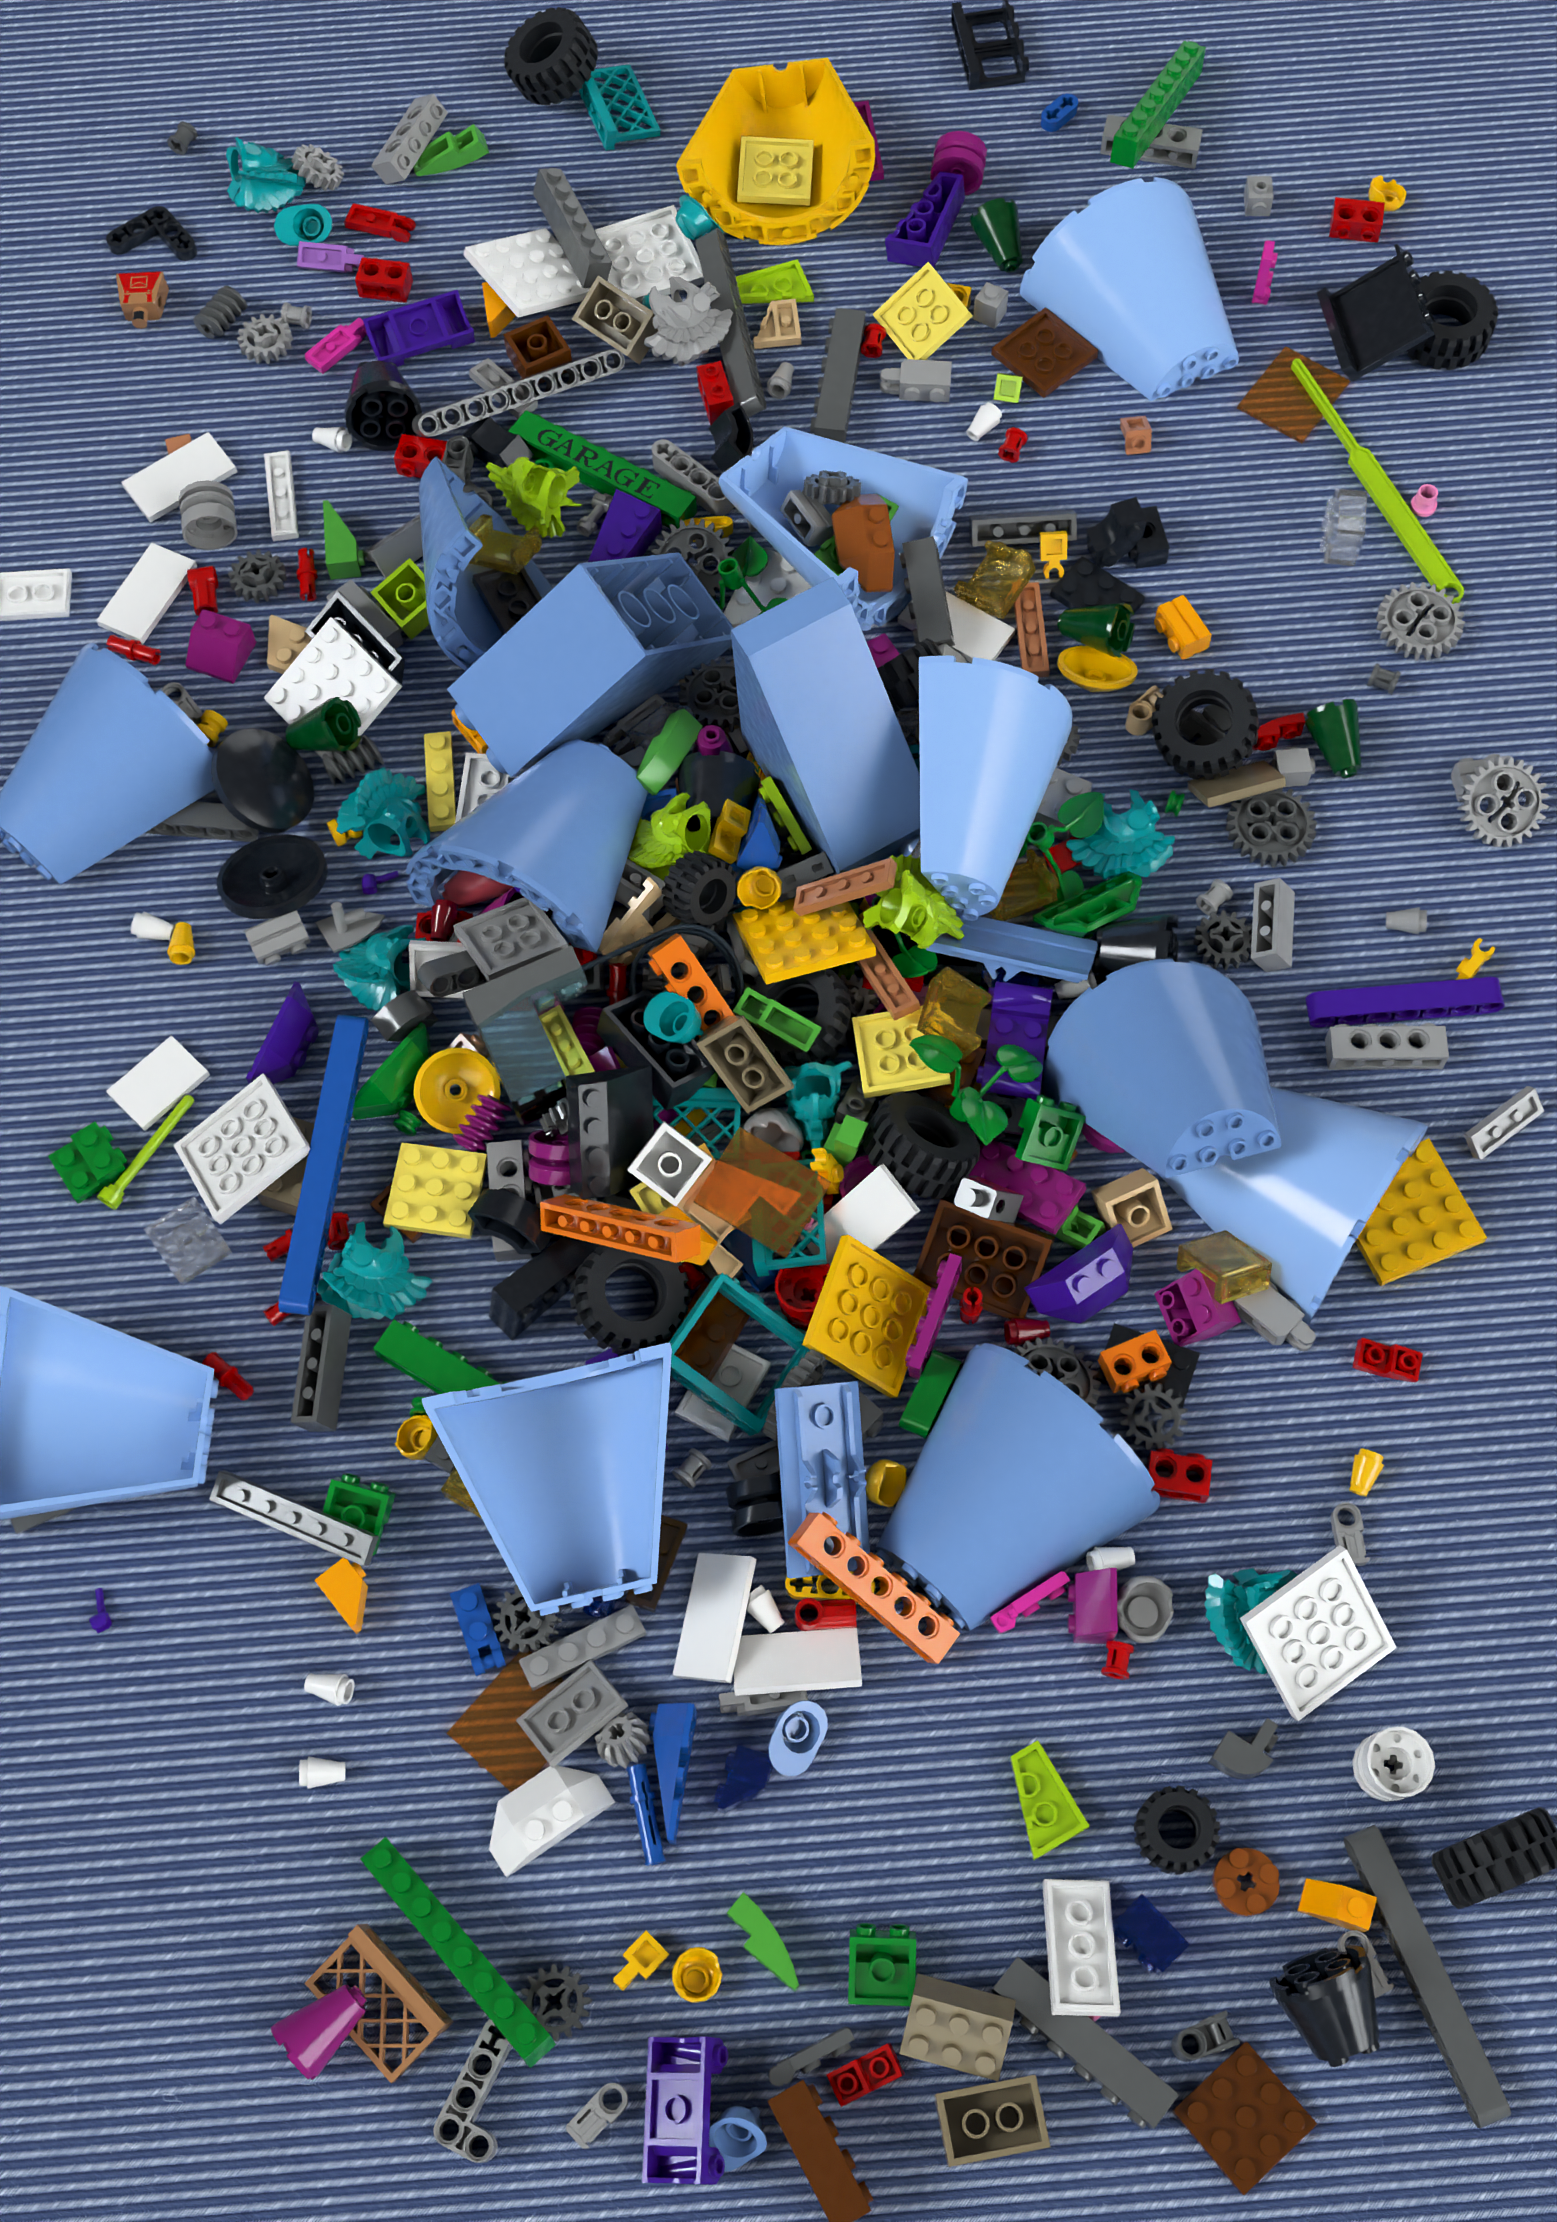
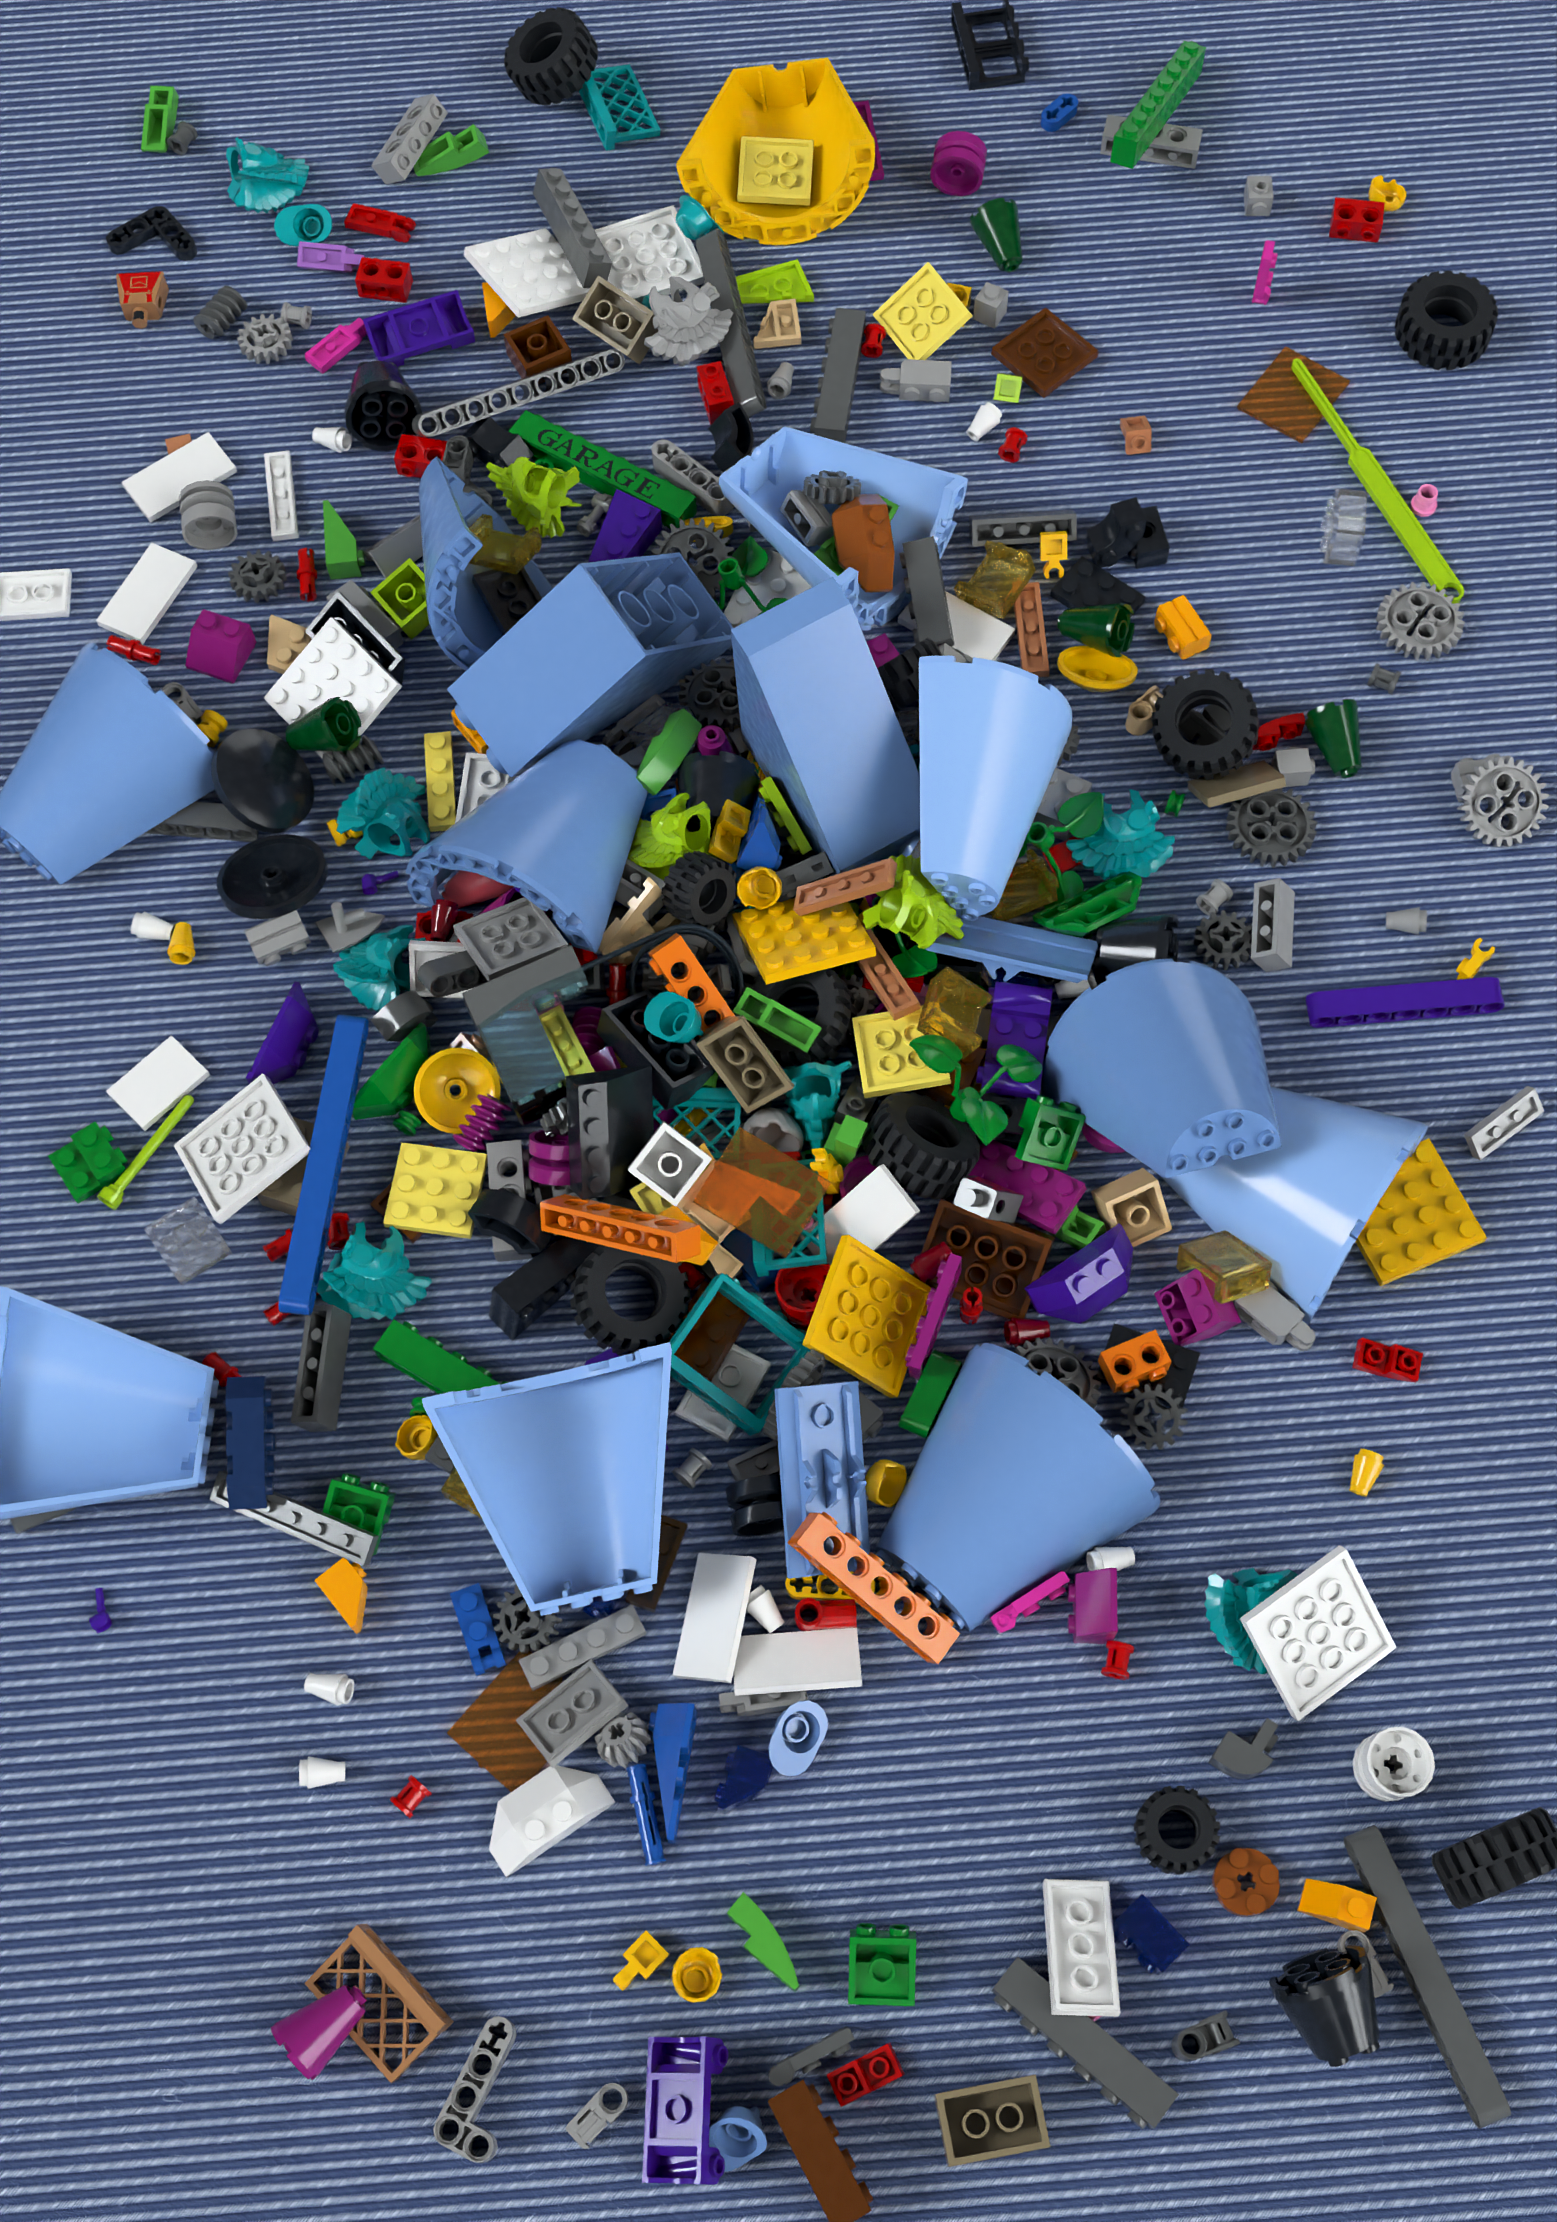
(159, 118): none -> bright green slope
(203, 585): red piece -> none
(249, 1442): none -> dark blue brick
(317, 167): light grey gear -> none
(410, 1796): none -> red bush
(458, 1952): green brick -> none
(489, 376): light grey plate -> none
(566, 1990): dark grey gear -> none
(928, 225): dark purple wedge -> none
(928, 1262): none -> dark red cone
(958, 2027): dark tan brick -> none
(1045, 1801): lime wing -> none
(1137, 286): light blue cone -> none
(1144, 1608): light grey piece -> none
(1178, 1485): red brick -> none
(1244, 2118): reddish brown plate -> none
(1350, 1536): light grey piece -> none
(1373, 1056): light grey brick -> none
(1377, 316): black panel -> none

